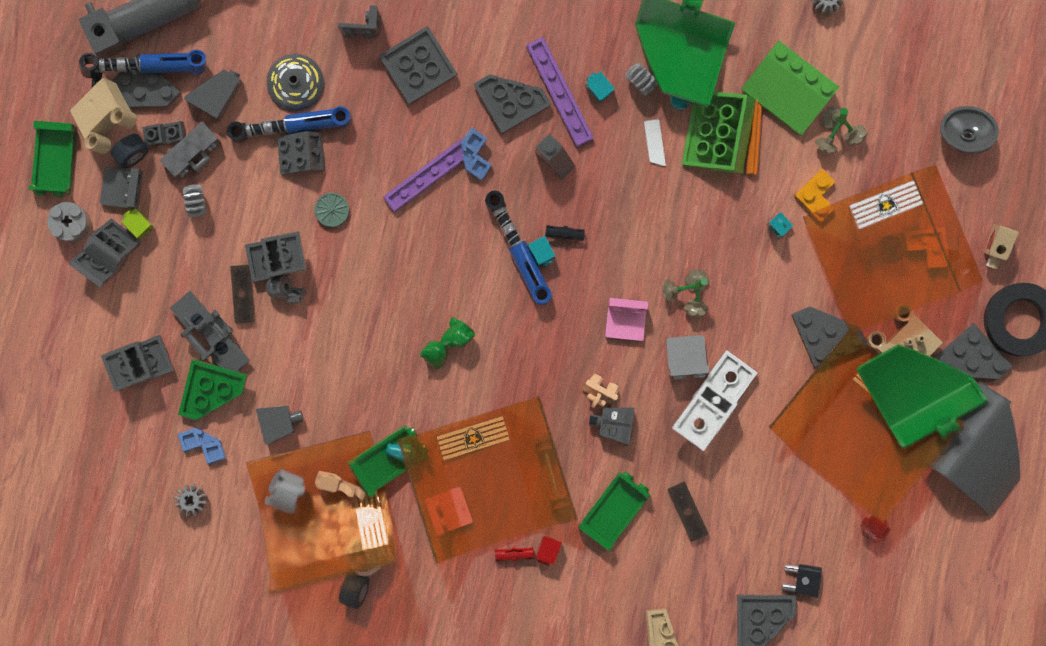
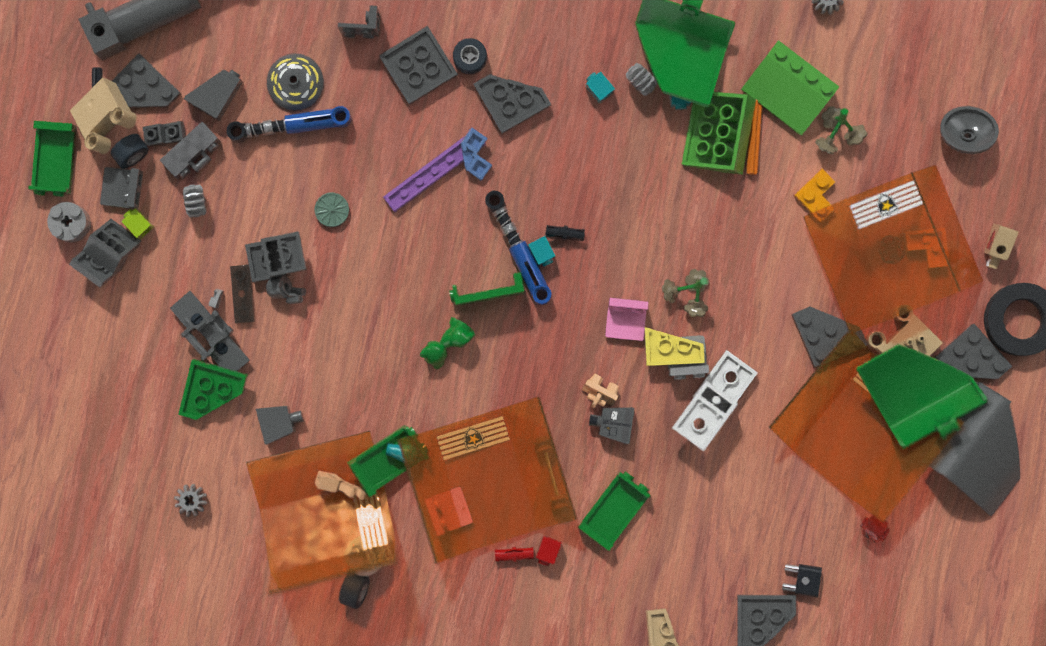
(137, 363): dark grey bracket -> none
(145, 63): piece -> none
(211, 445): medium blue tile -> none
(215, 300): none -> light grey tile
(284, 491): light grey brick -> none
(300, 152): dark grey bracket -> none
(467, 50): none -> black wheel
(516, 289): none -> green panel
(555, 156): dark grey slope -> none
(559, 91): medium lavender tile -> none
(654, 142): white sticker -> none
(671, 350): none -> light yellow wing
(692, 523): clear smoke tile -> none
(780, 225): teal bracket -> none

